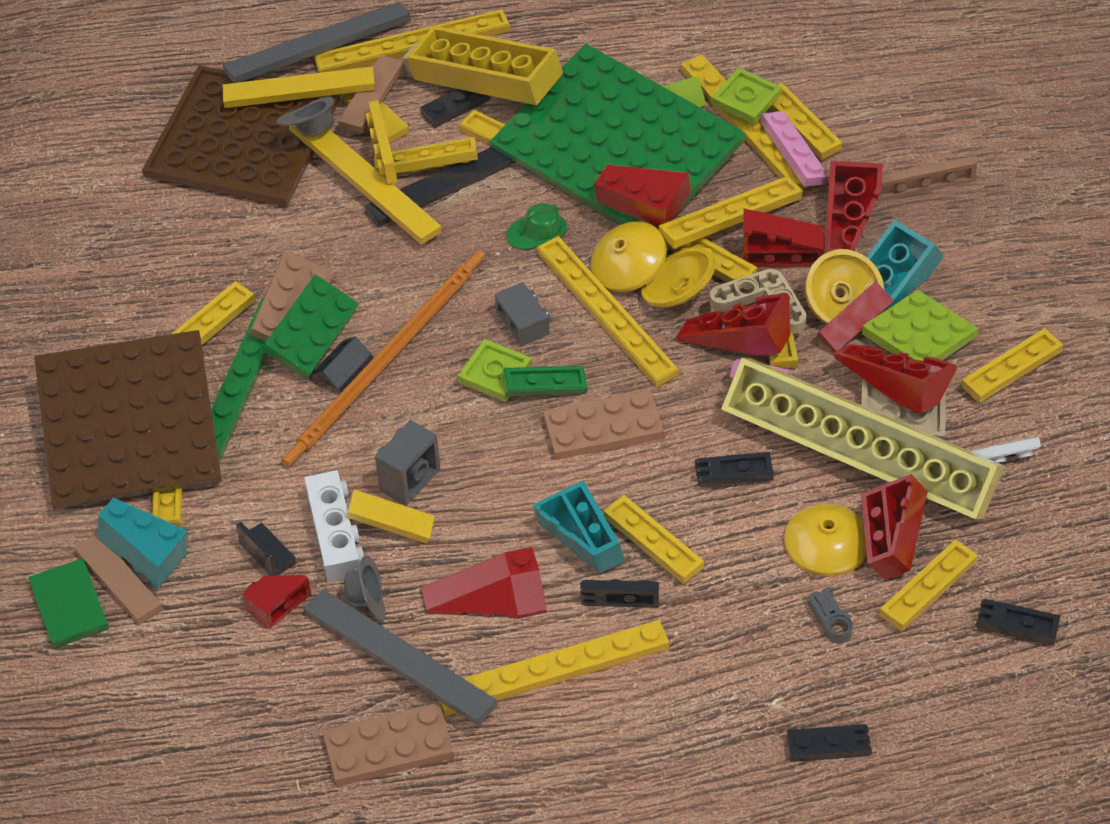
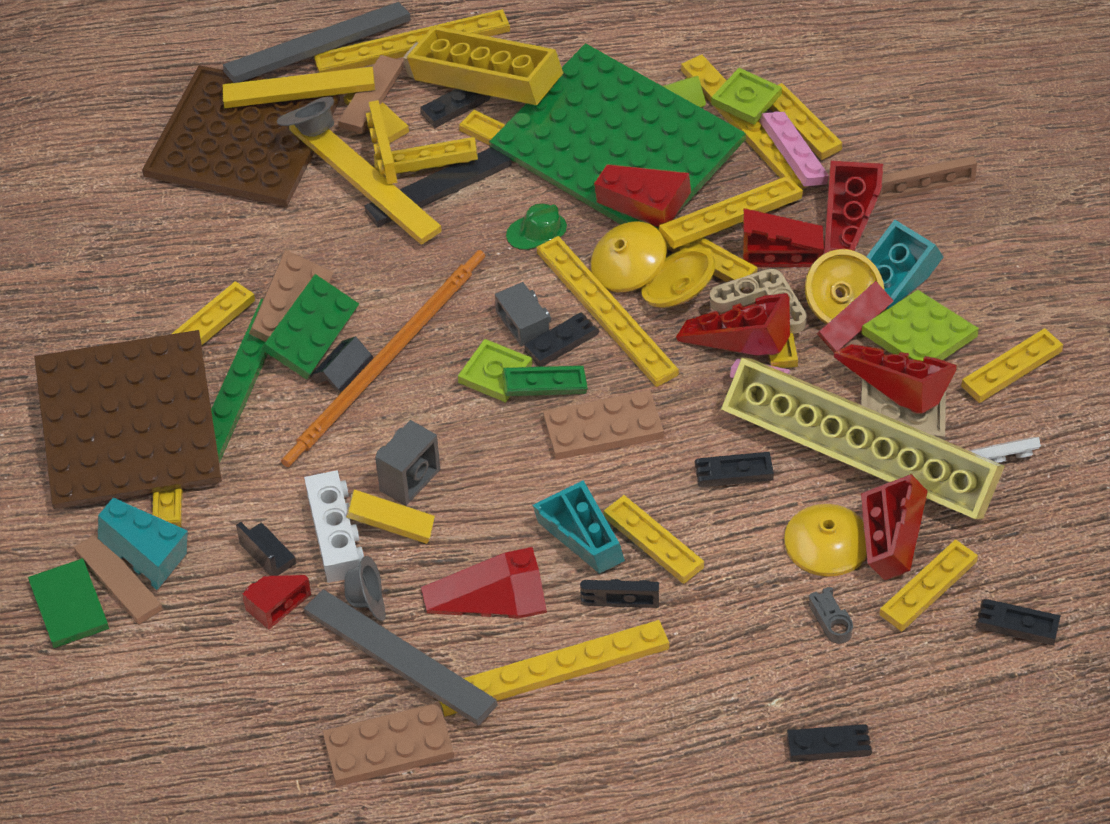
(561, 339): none -> black hinge

